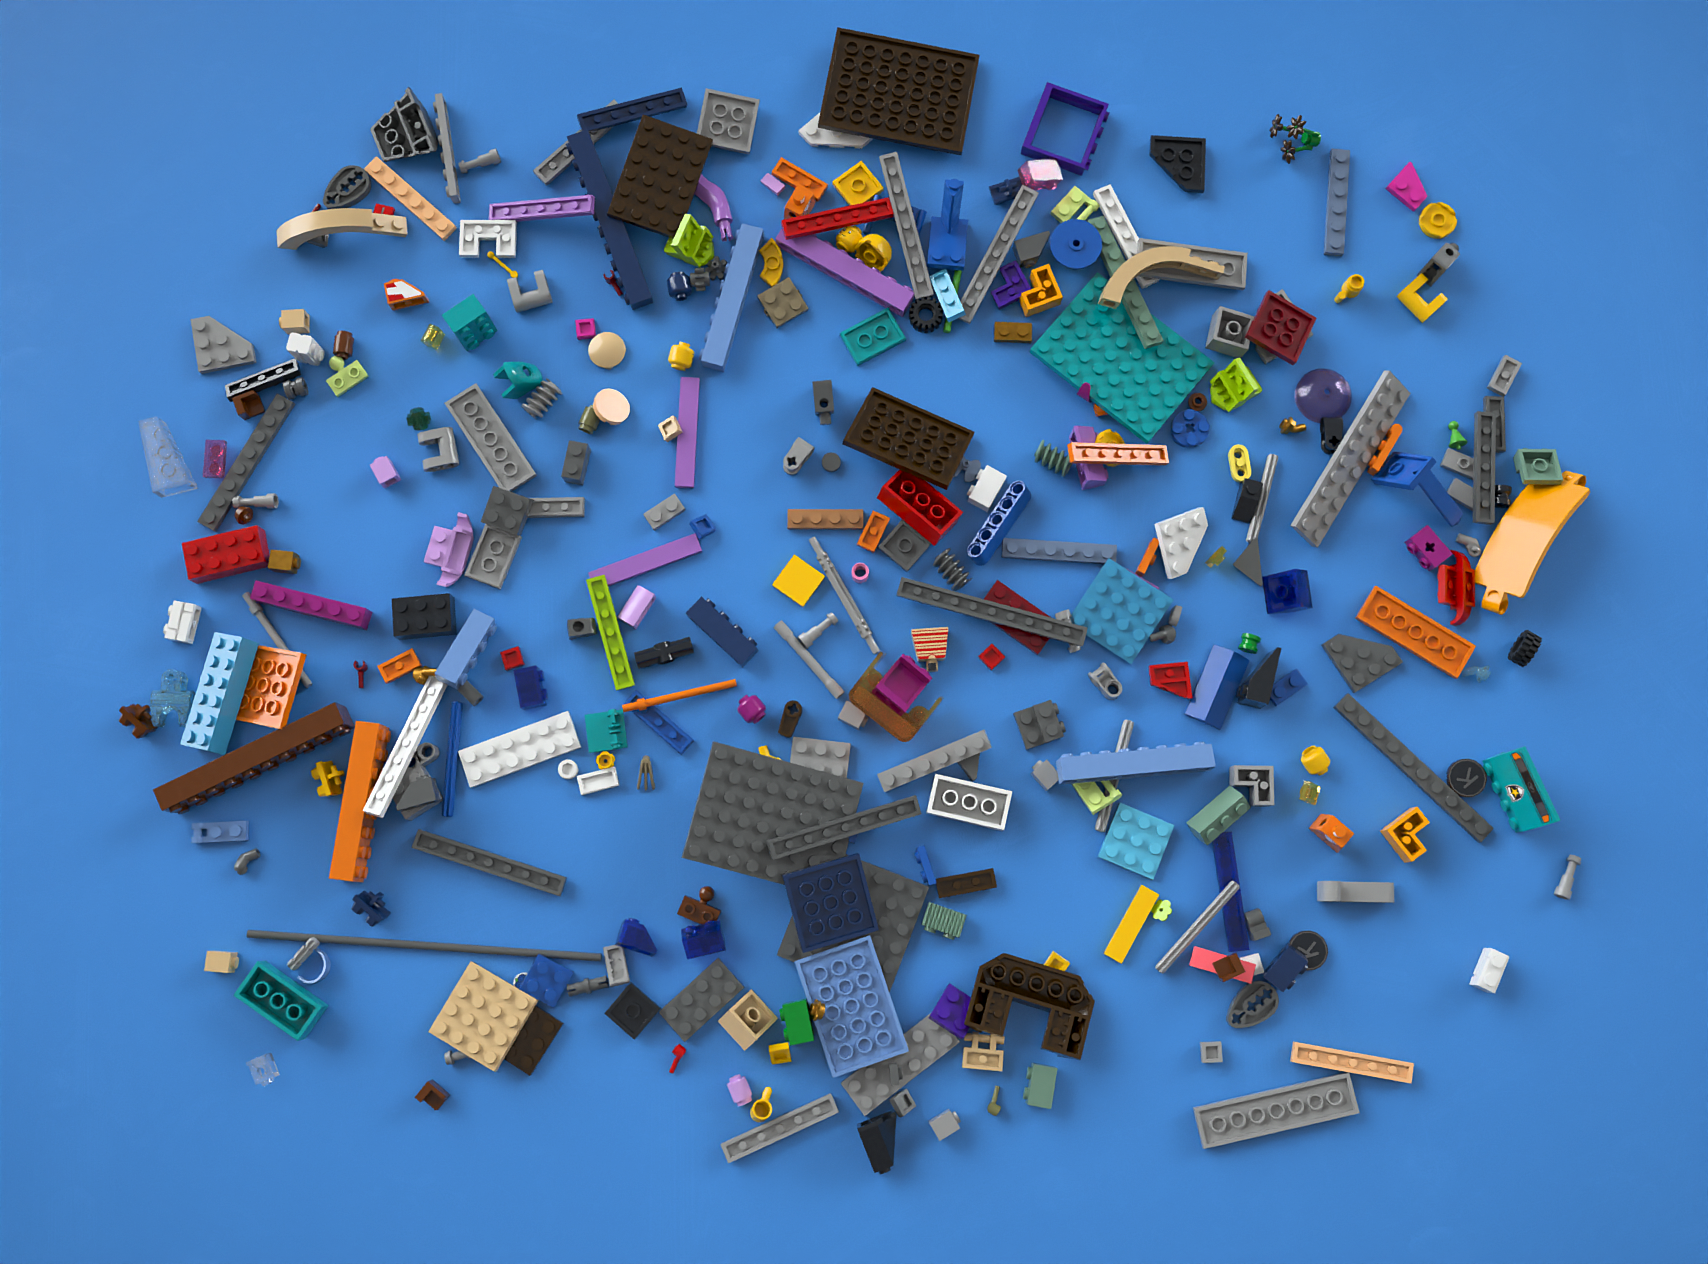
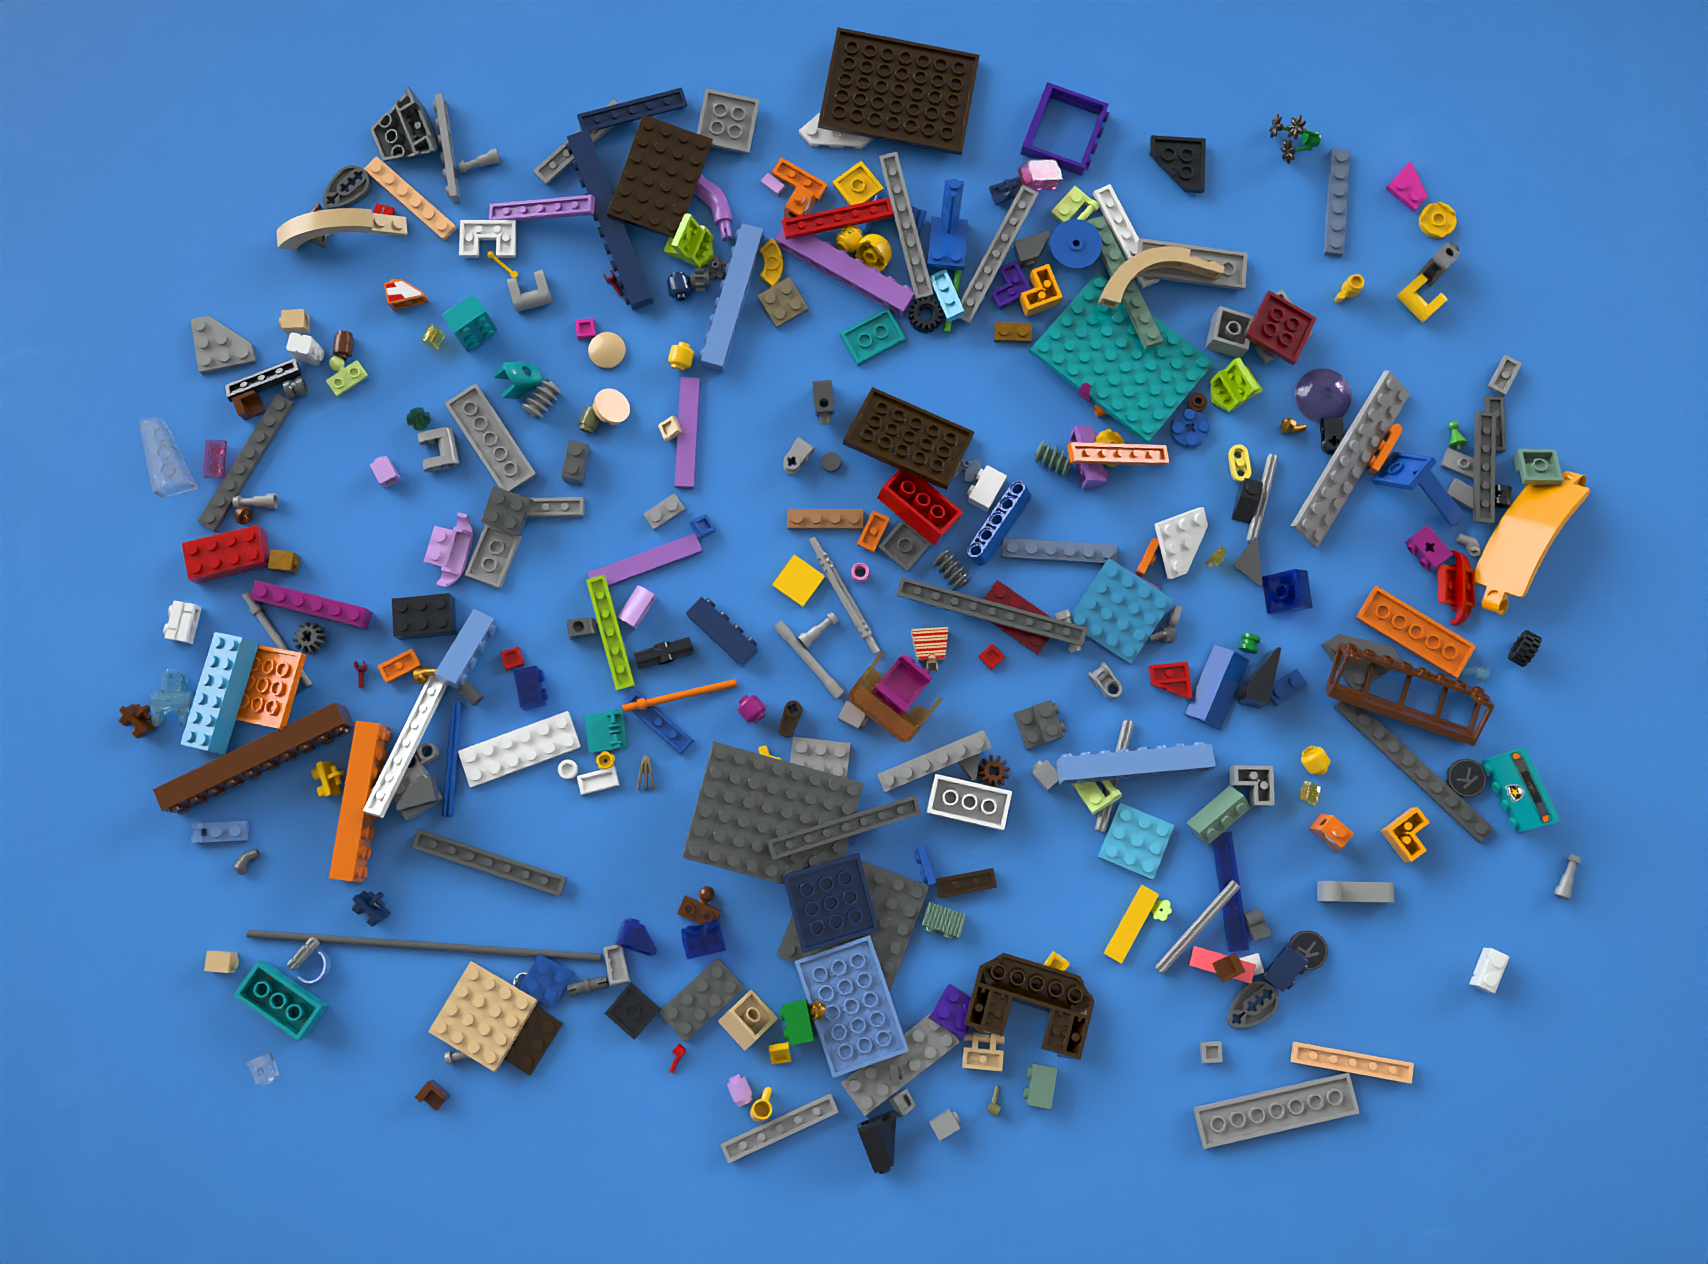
(303, 640): none -> dark grey gear
(993, 764): none -> reddish brown gear
(1398, 710): none -> reddish brown window

